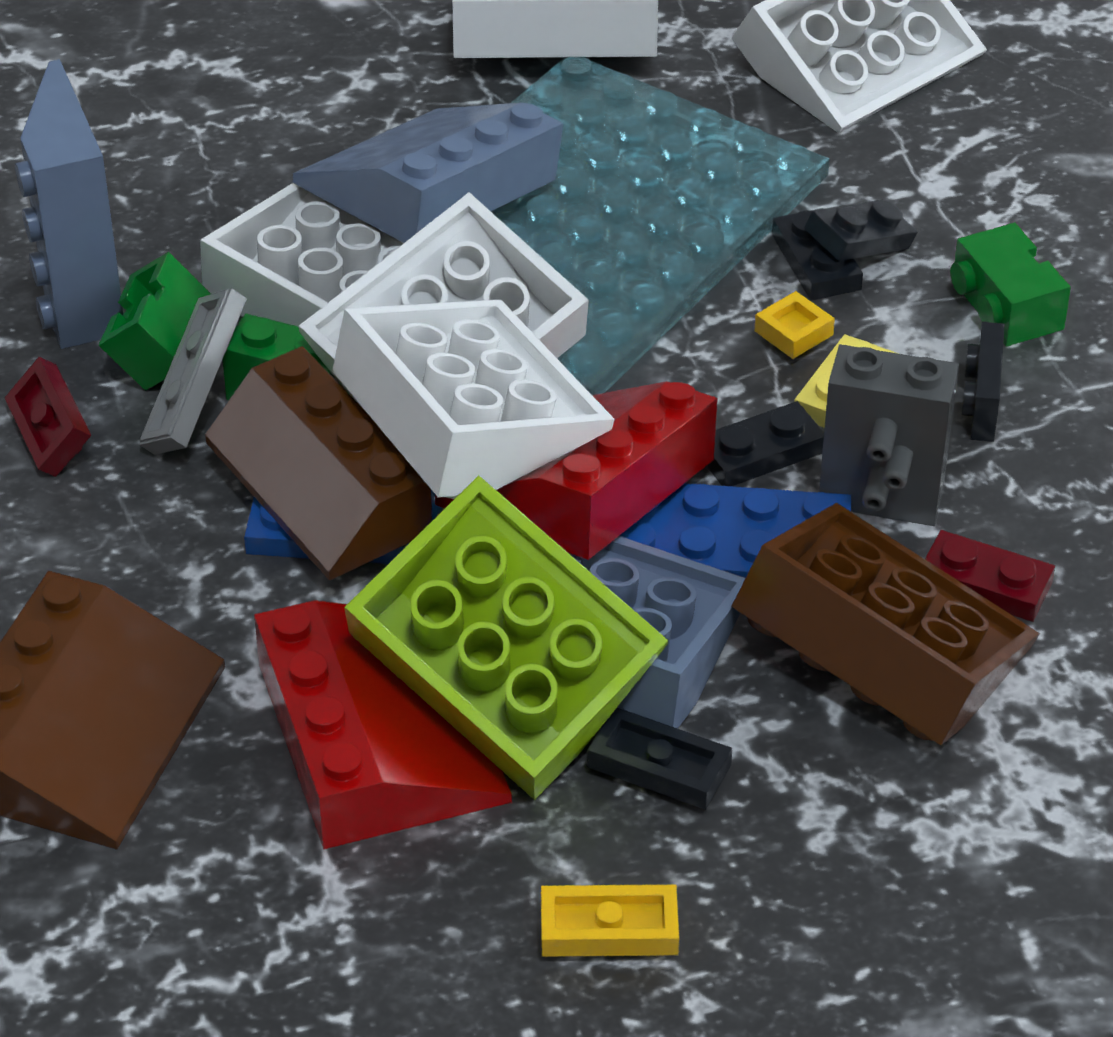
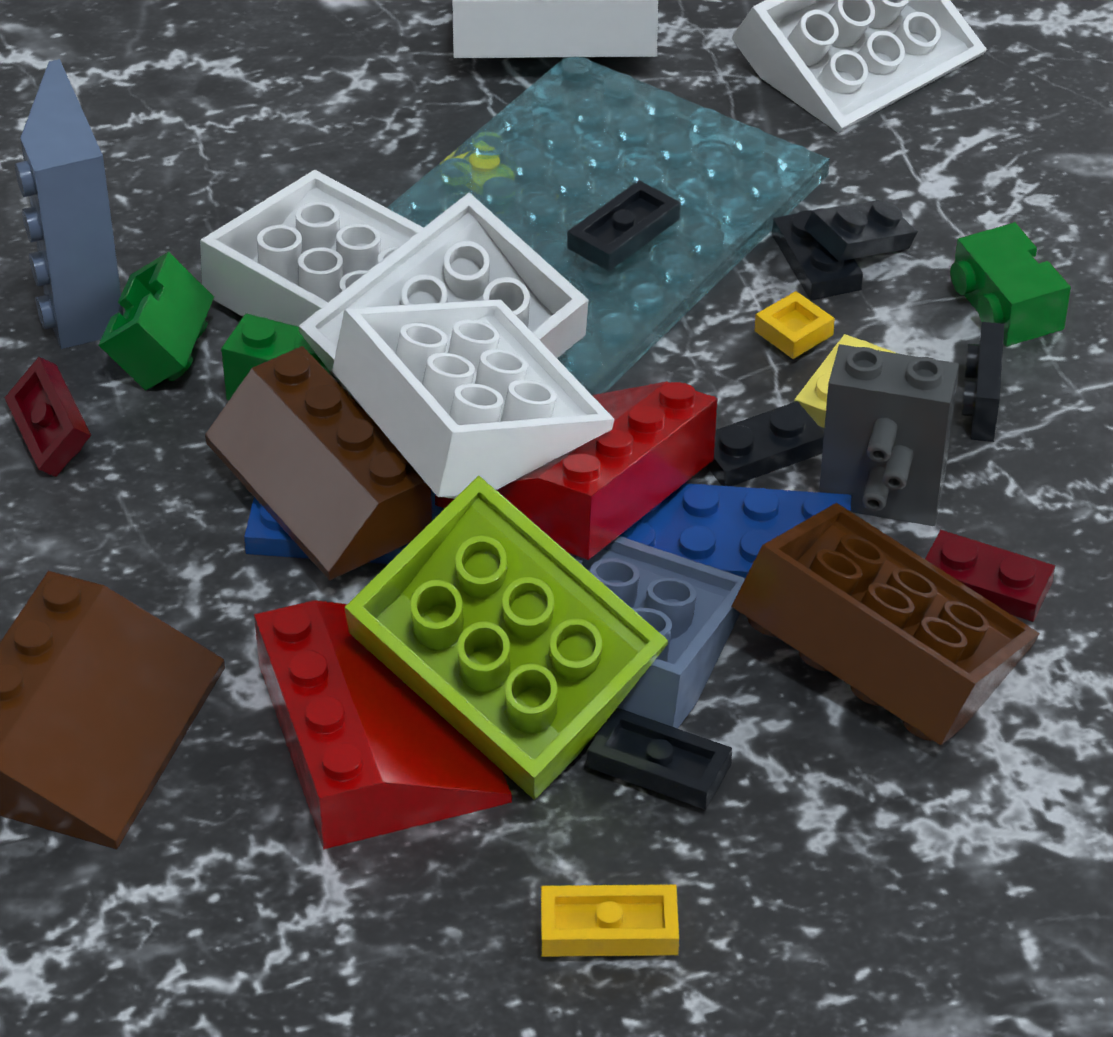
(192, 372): light grey tile -> none
(435, 160): sand blue slope -> none
(623, 225): none -> black plate

